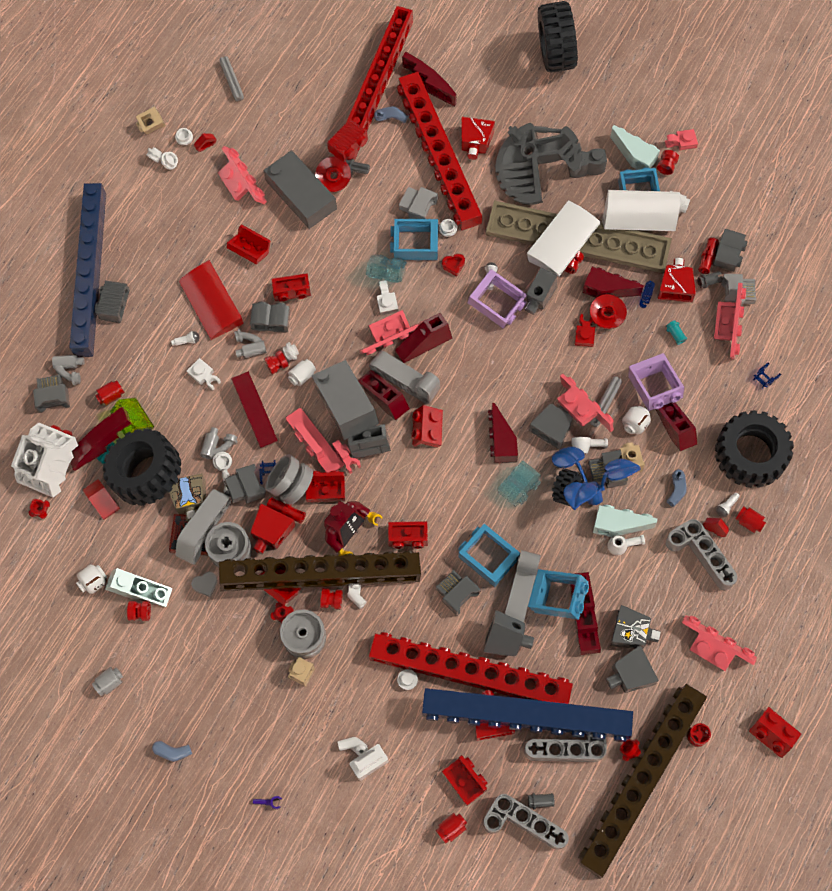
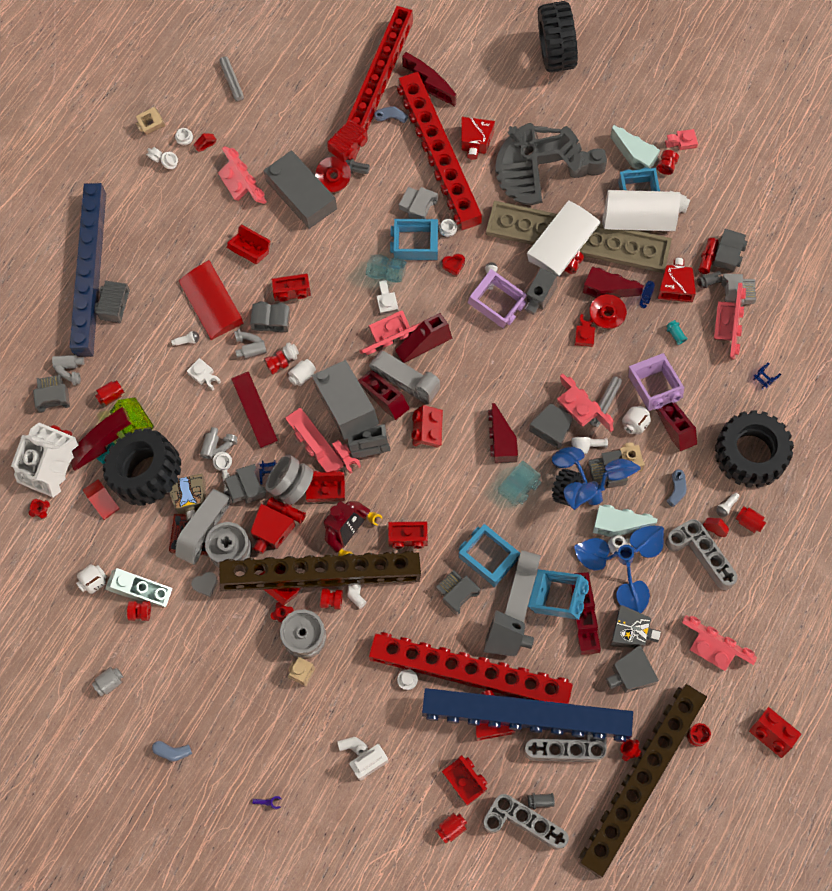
(646, 540): none -> blue plant

